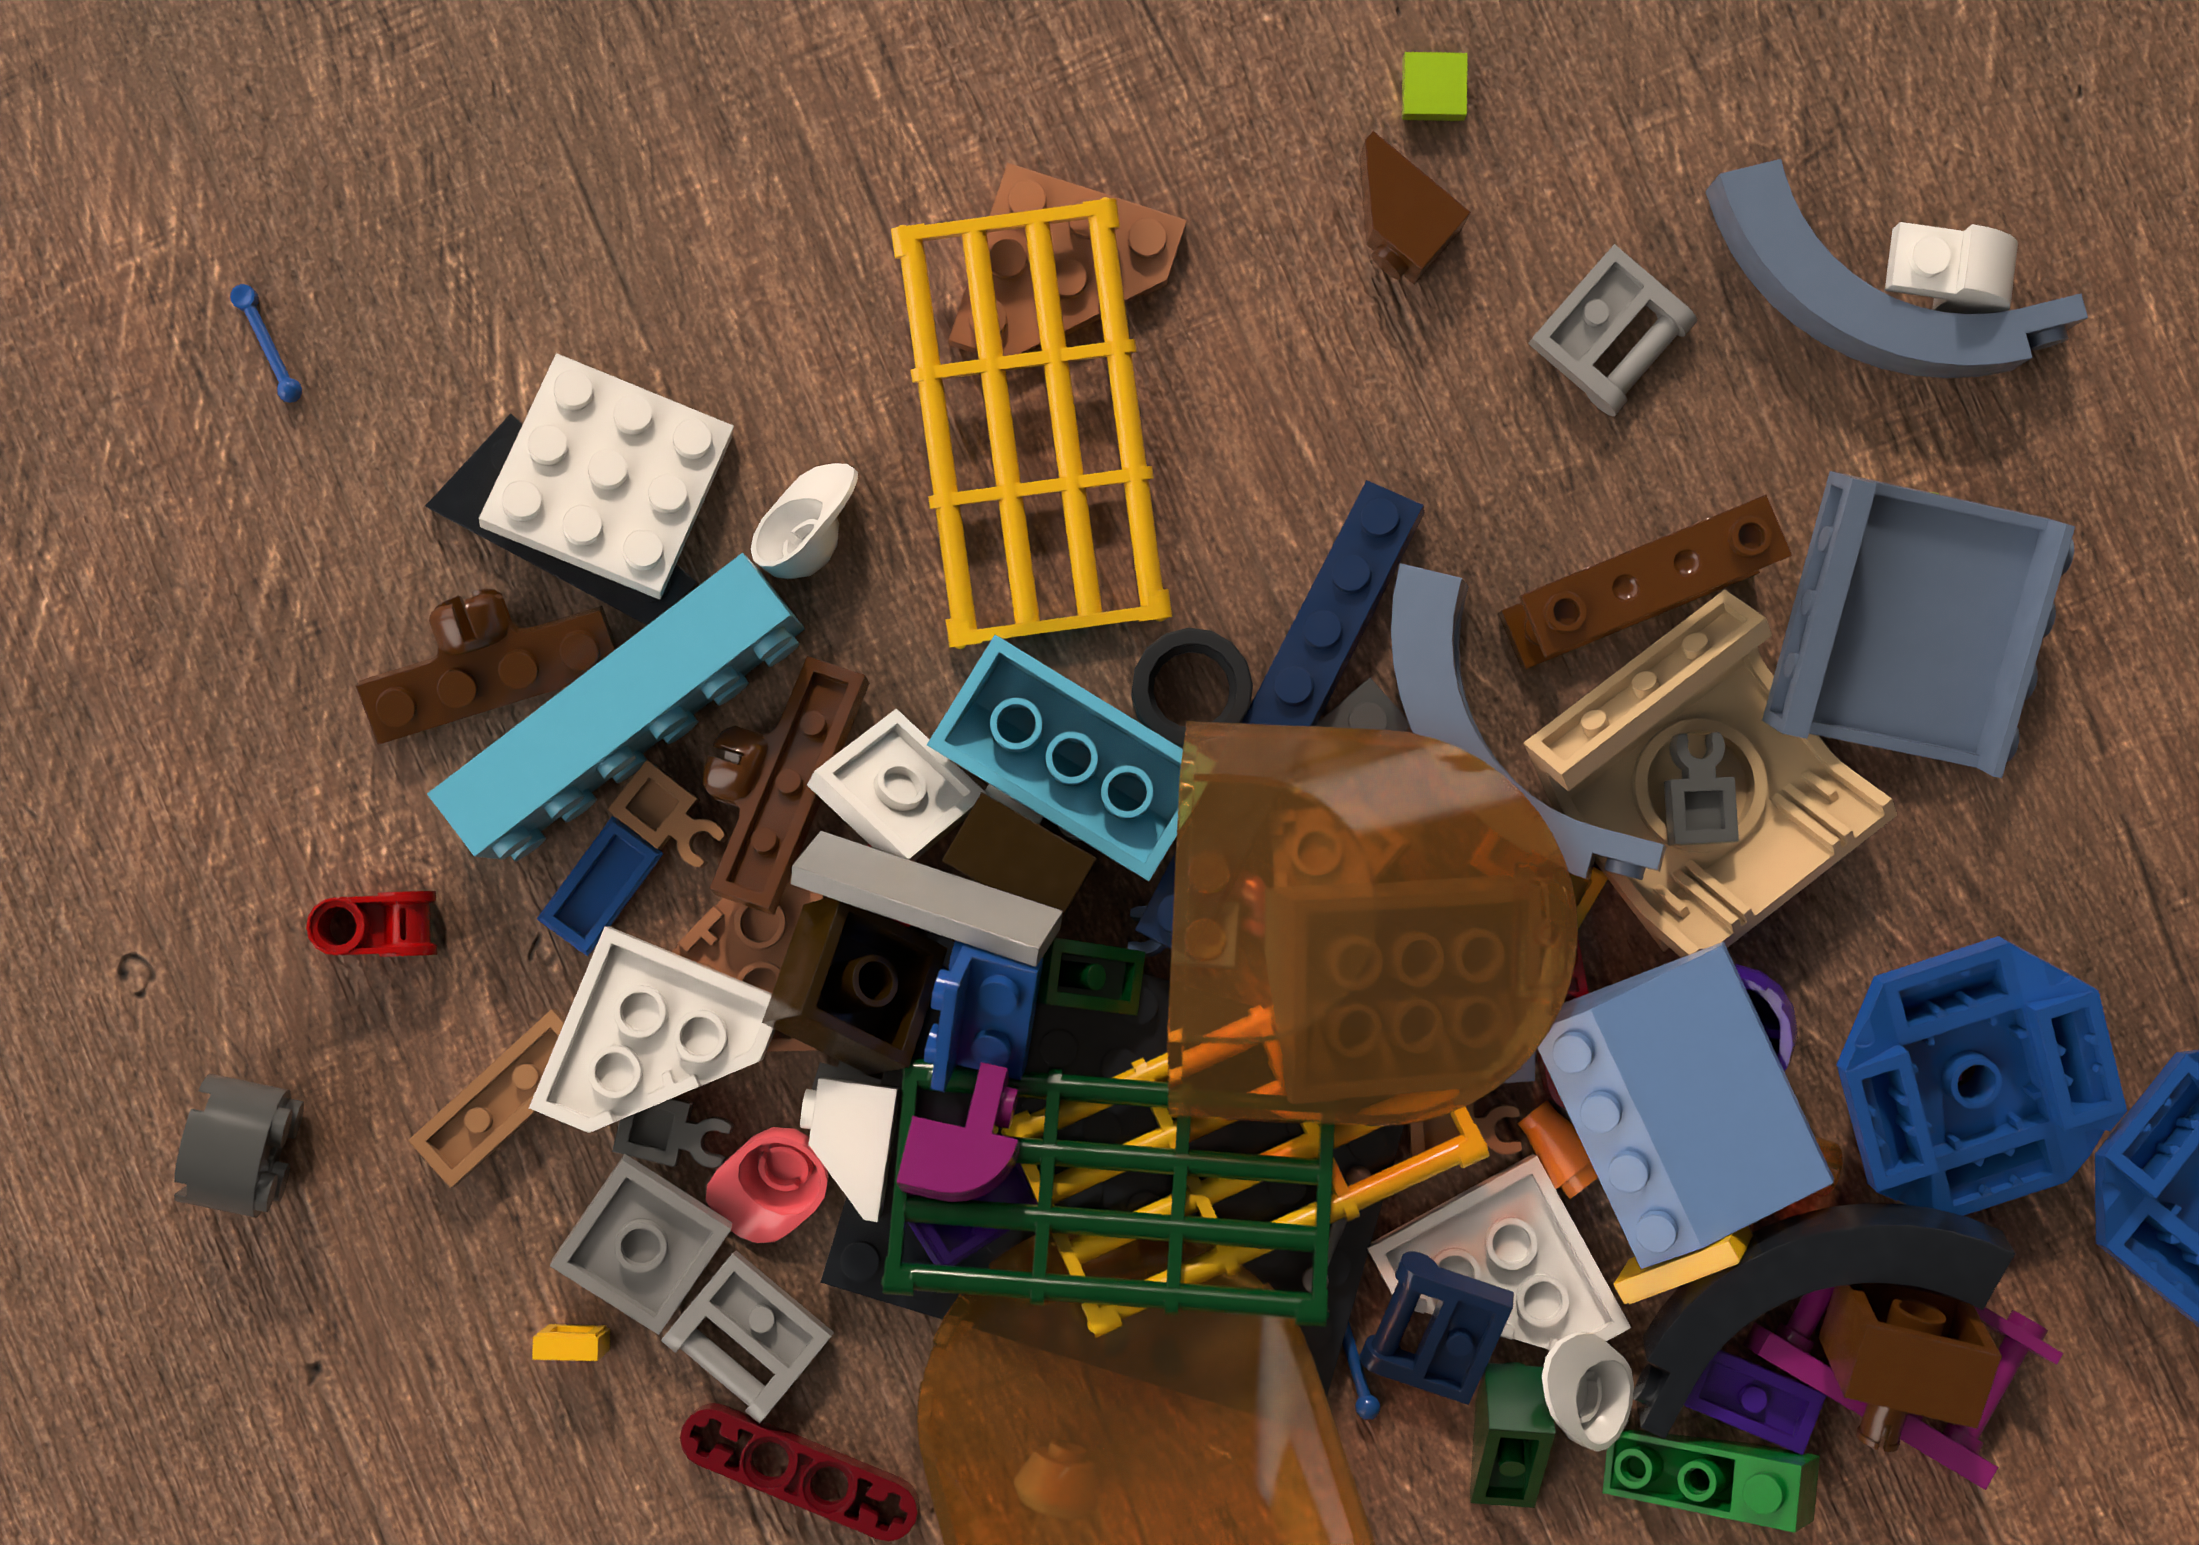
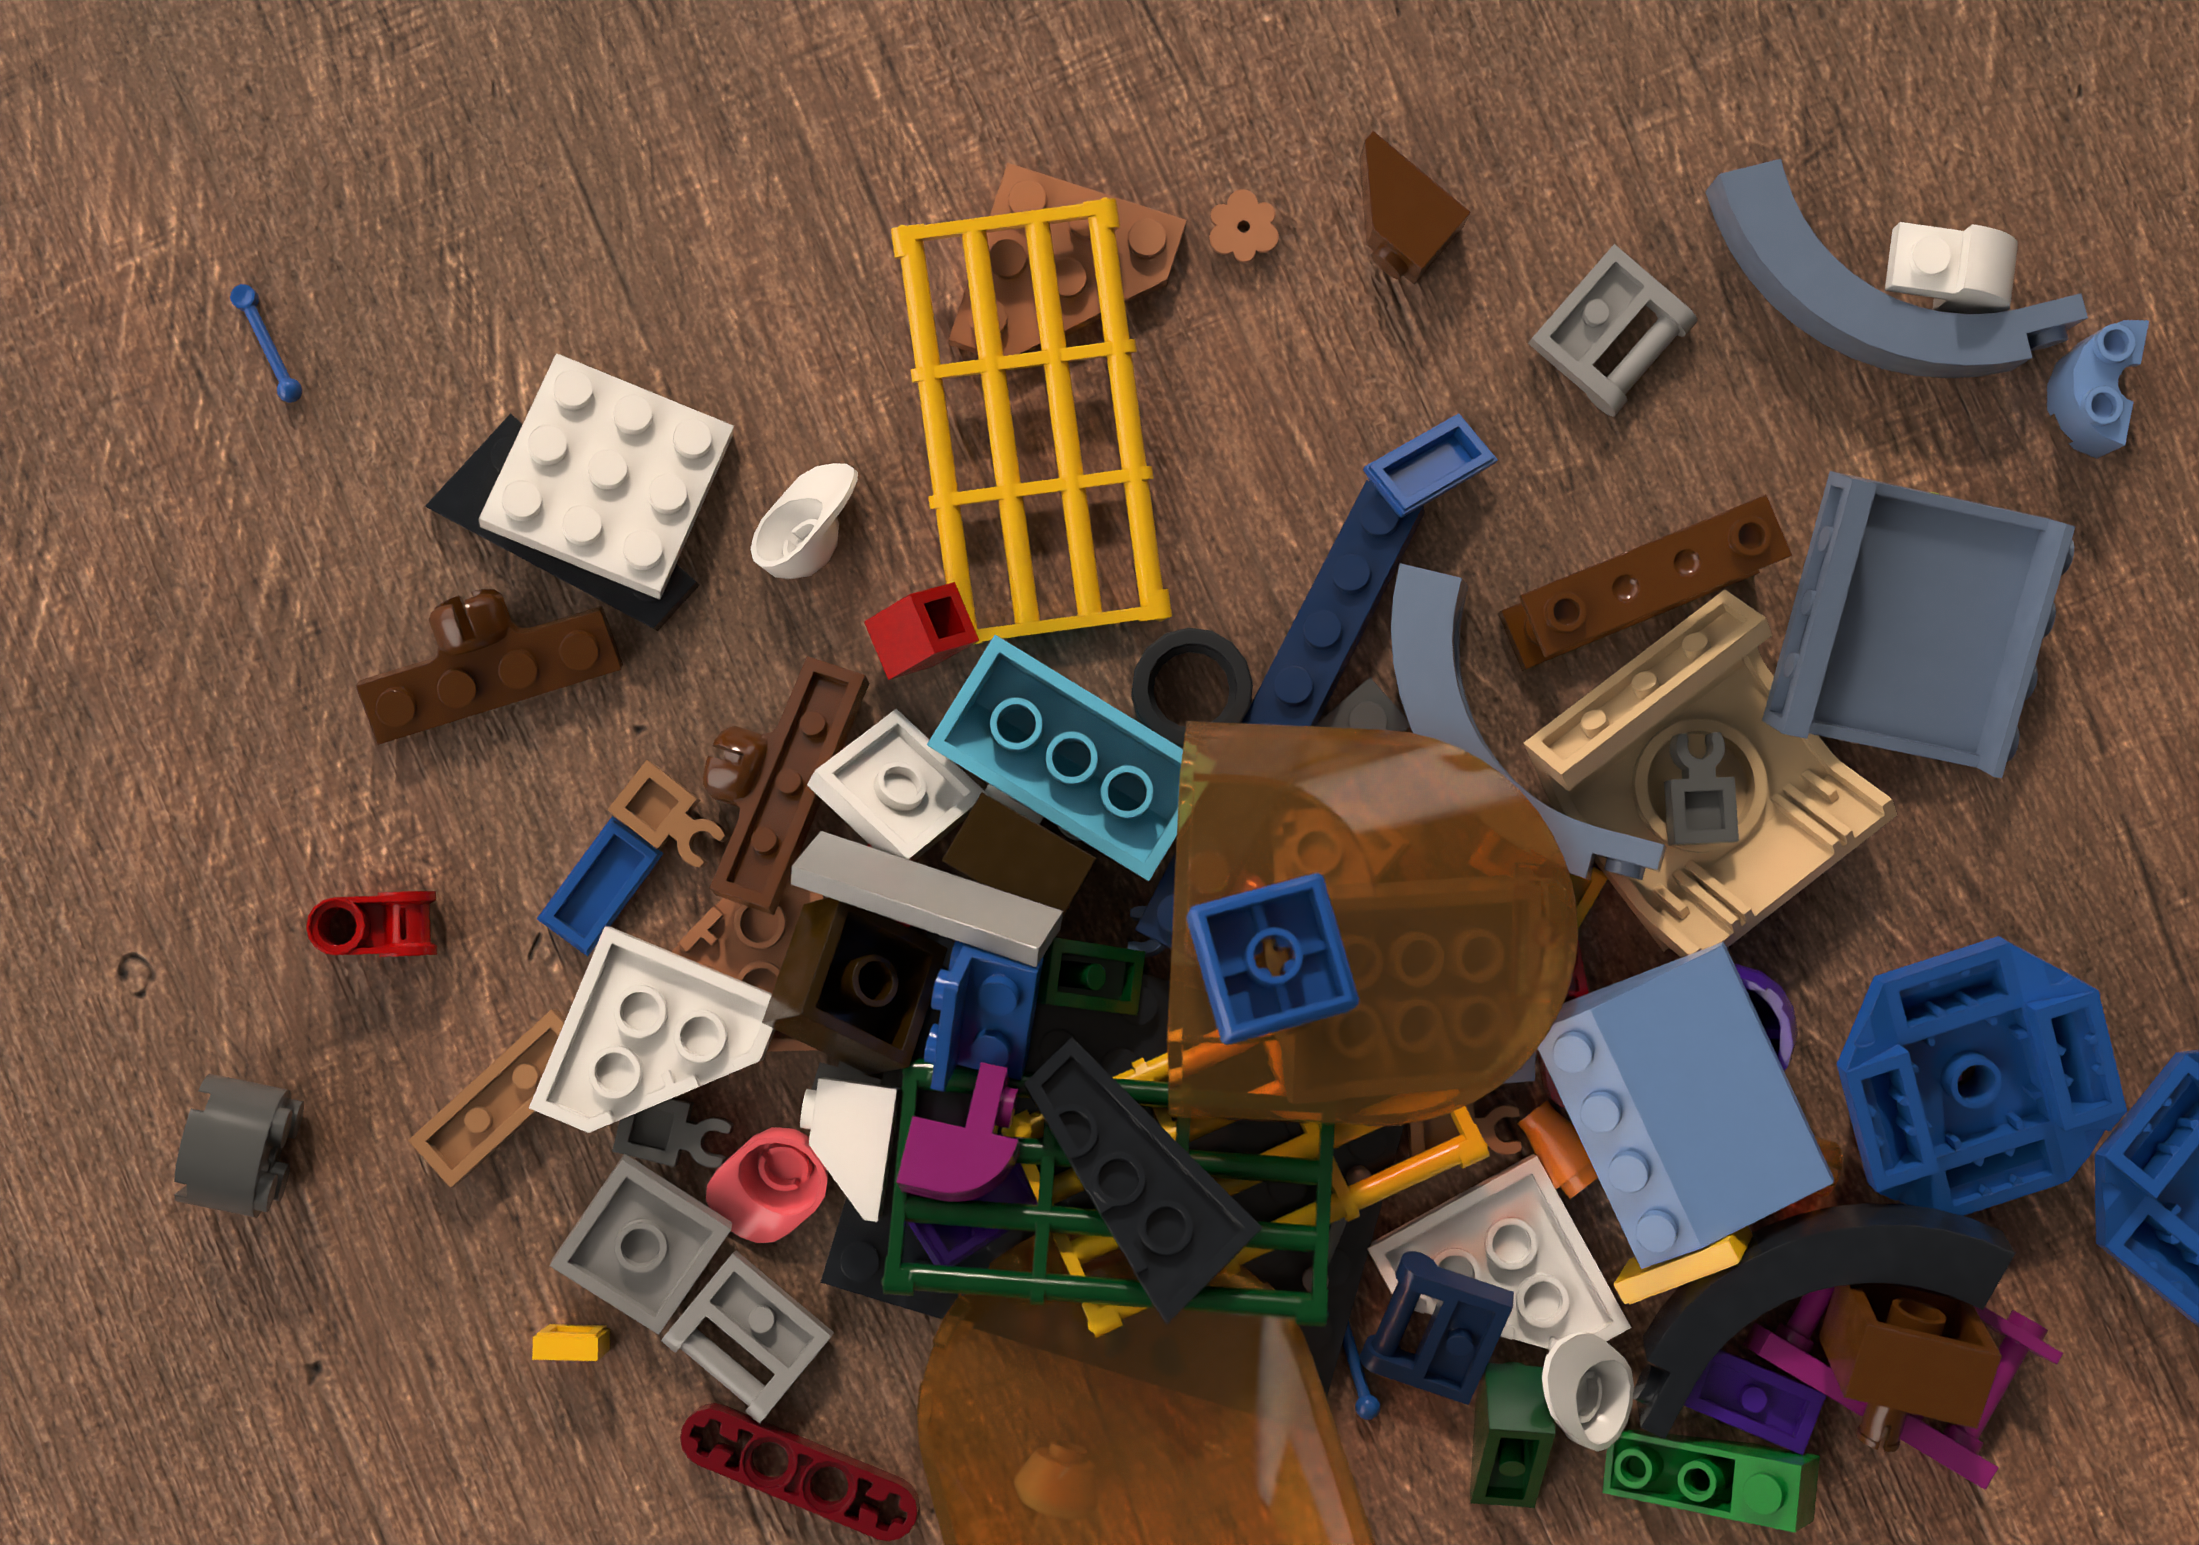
(618, 713): medium azure brick -> none
(921, 630): none -> red brick
(1148, 1190): none -> black wing
(1240, 210): none -> nougat plant
(1295, 920): none -> blue brick
(1429, 465): none -> blue tile
(1434, 86): lime tile -> none
(2086, 389): none -> medium blue cylinder

